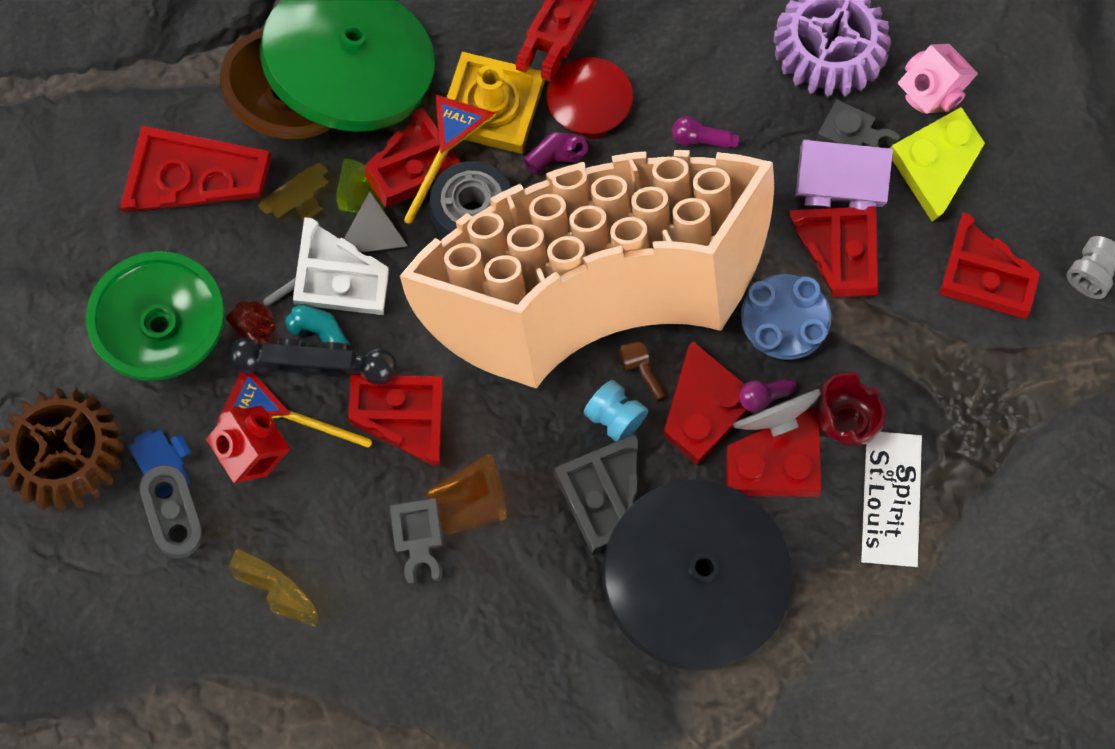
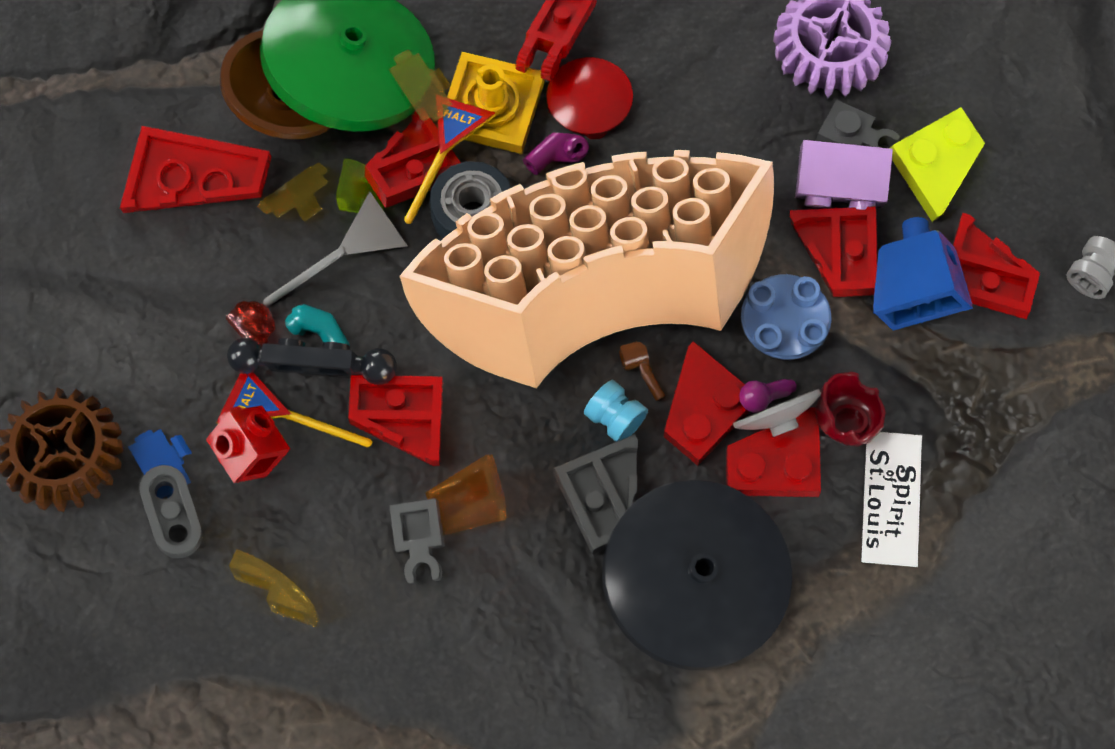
(149, 292): green dish -> none
(337, 274): white wing -> none
(422, 86): none -> clear yellow piece
(689, 131): magenta piece -> none
(919, 278): none -> blue torso
(936, 79): bright pink brick -> none

